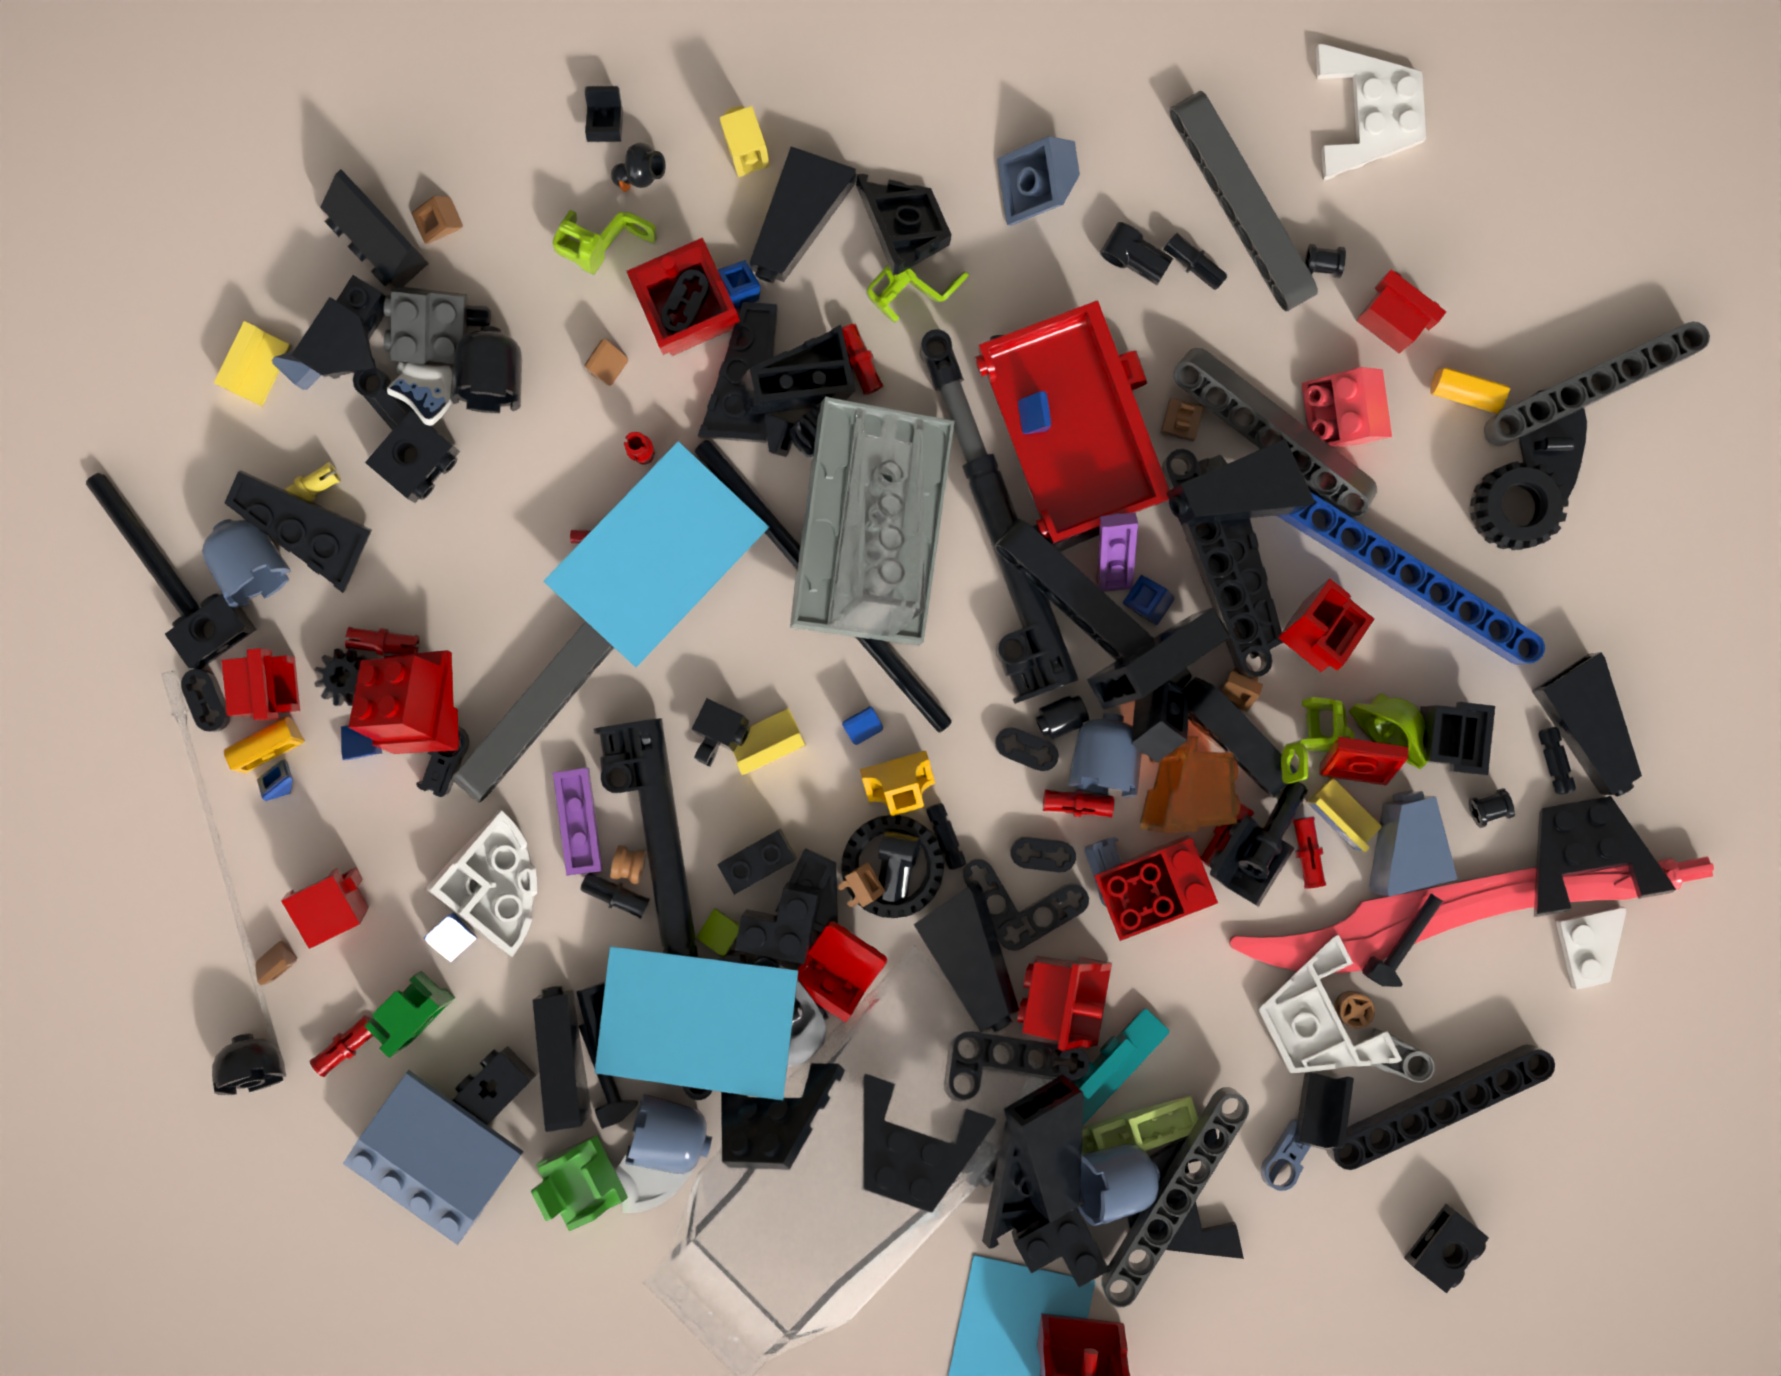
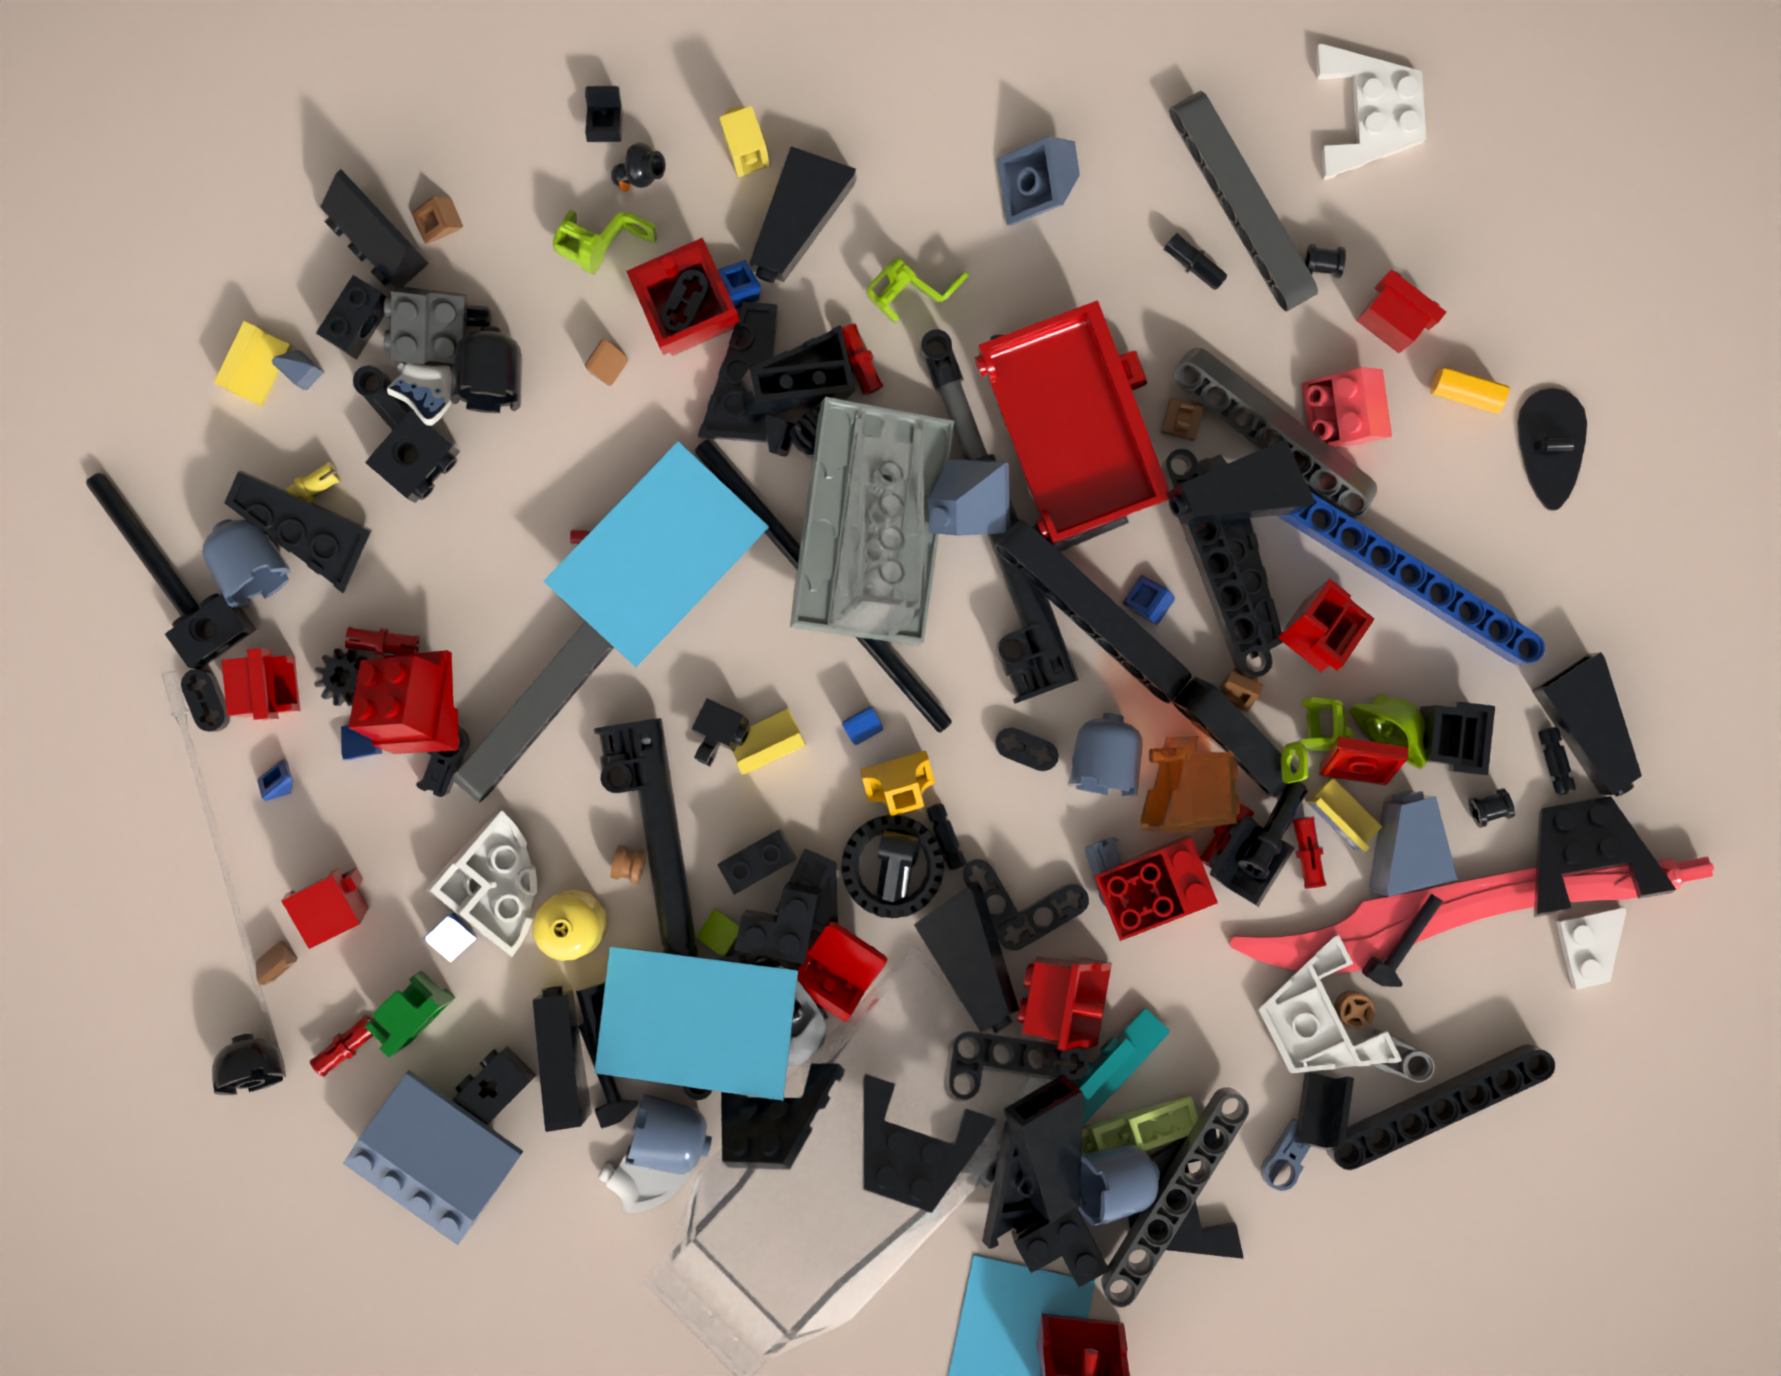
(263, 746): yellow brick -> none
(336, 343): black slope -> none
(577, 821): medium lavender plate -> none
(578, 912): none -> light yellow cylinder
(578, 1184): bright green panel -> none
(614, 895): black axle -> none
(639, 448): red pin -> none
(863, 884): medium nougat tile -> none
(905, 221): black wing -> none
(970, 498): none -> sand blue slope
(1034, 413): blue slope -> none
(1041, 862): black beam -> none
(1062, 716): black brick -> none
(1078, 803): red pin -> none
(1117, 551): medium lavender plate -> none
(1128, 249): black piece -> none
(1158, 659): black slope -> none
(1161, 721): black brick -> none
(1445, 1229): black brick -> none
(1547, 501): black tyre -> none
(1609, 375): dark grey beam -> none

